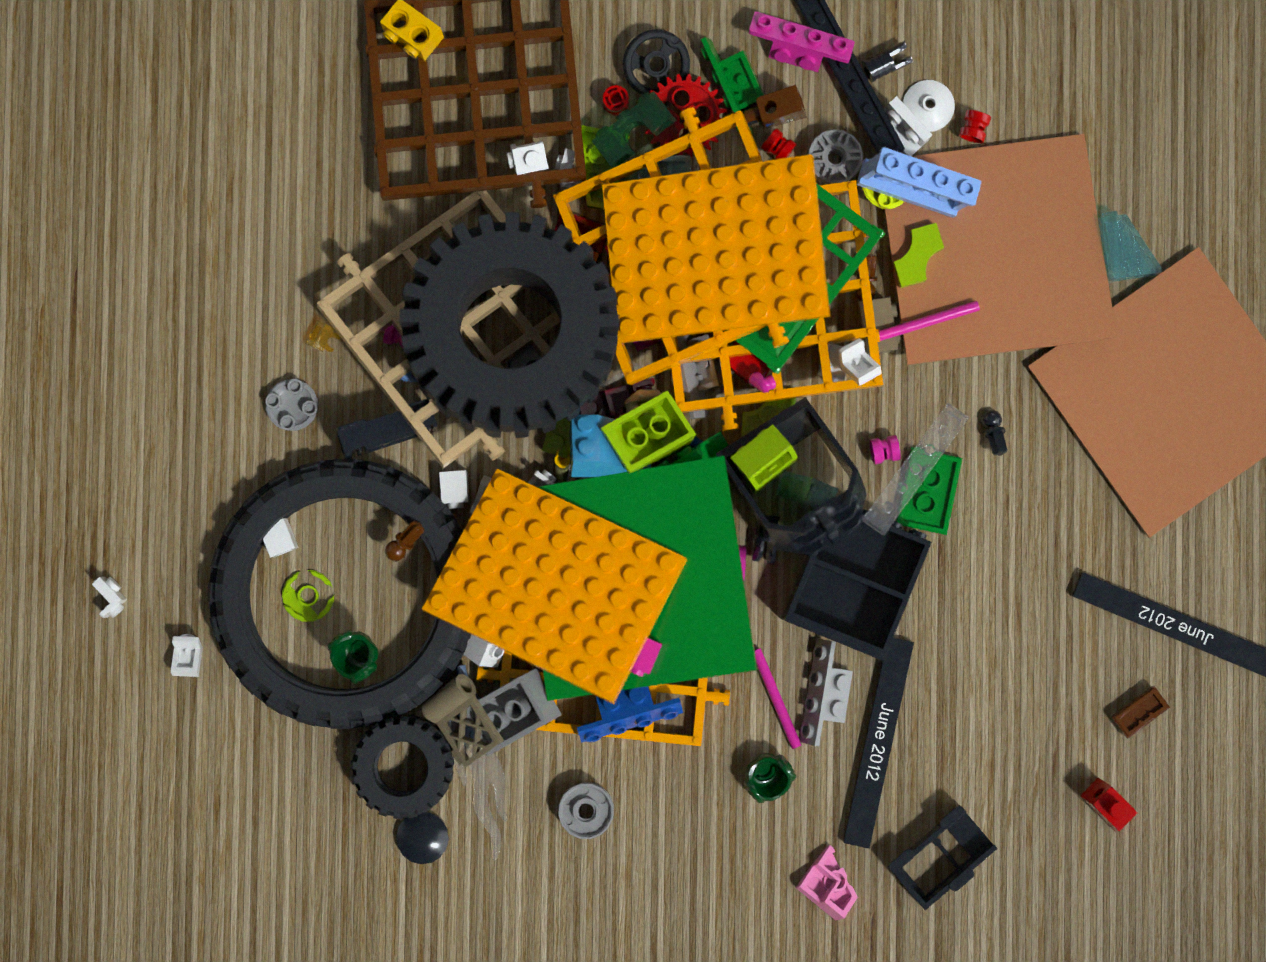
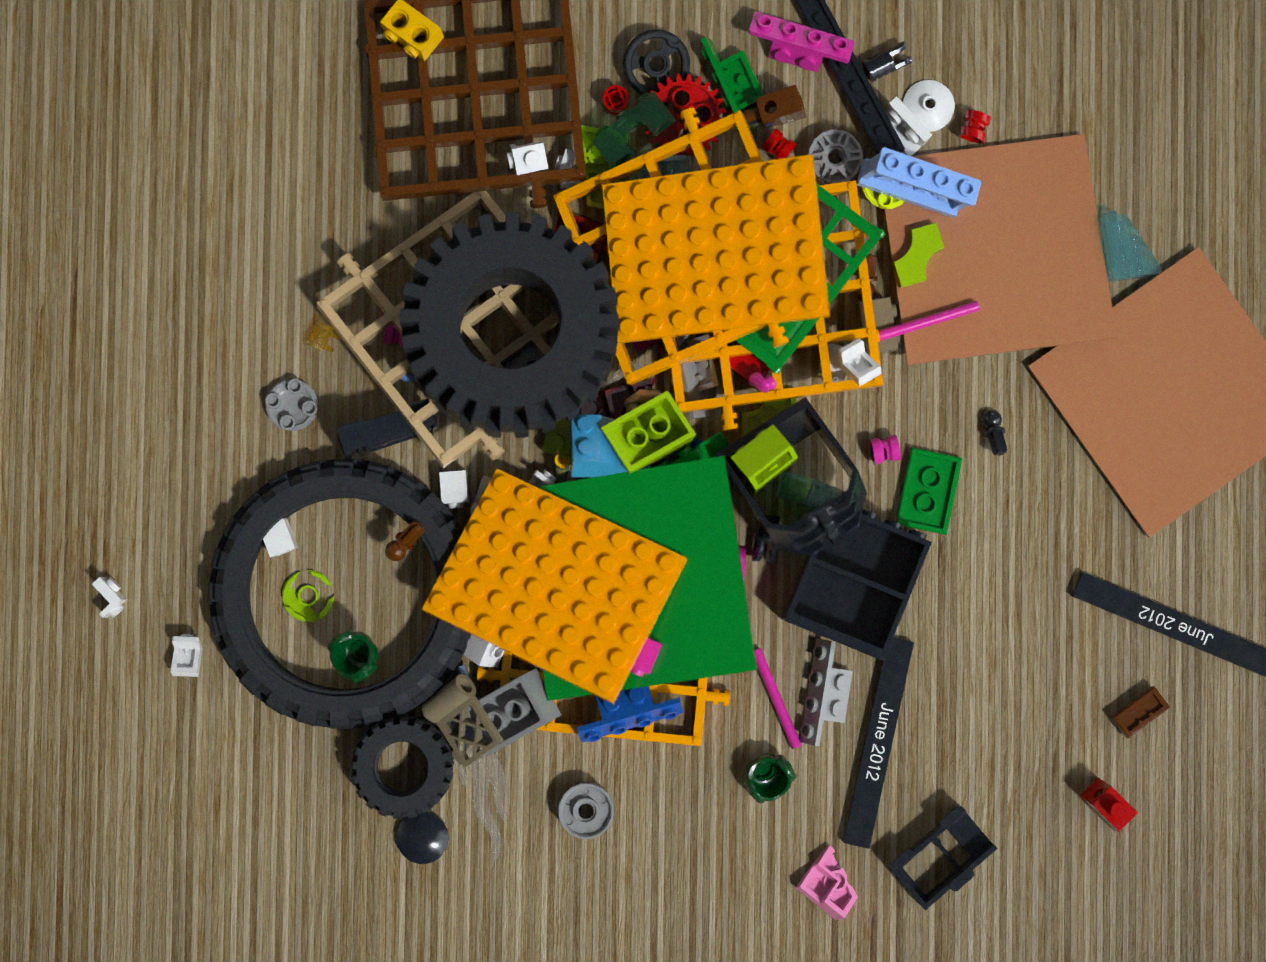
(915, 469): clear tile -> none

